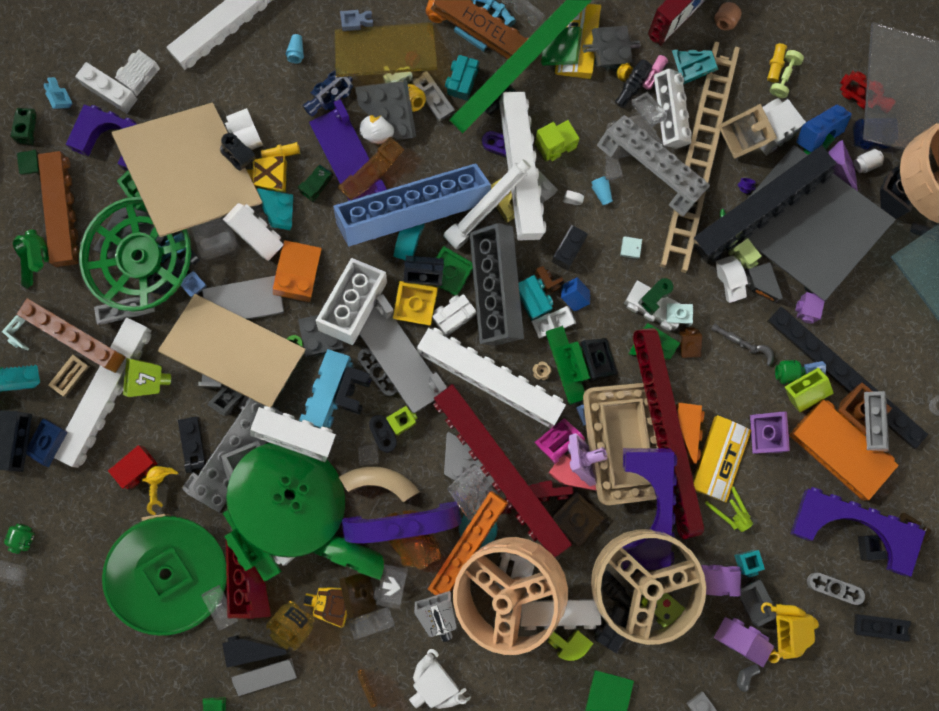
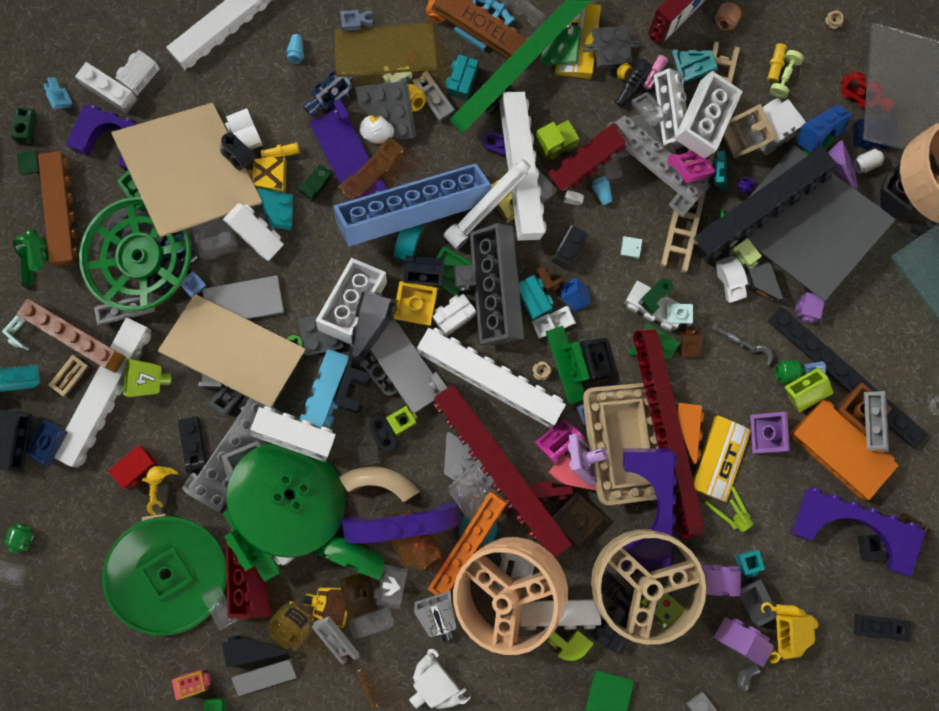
(191, 684): none -> coral slope
(296, 271): orange slope -> none
(335, 639): none -> light grey hinge
(373, 315): none -> black wedge
(464, 277): none -> flat silver brick
(589, 157): none -> dark red wedge
(692, 170): none -> dark pink plate
(708, 115): none -> white brick
(720, 164): none -> teal wing
(838, 16): none -> tan plate
(851, 588): light grey beam -> none

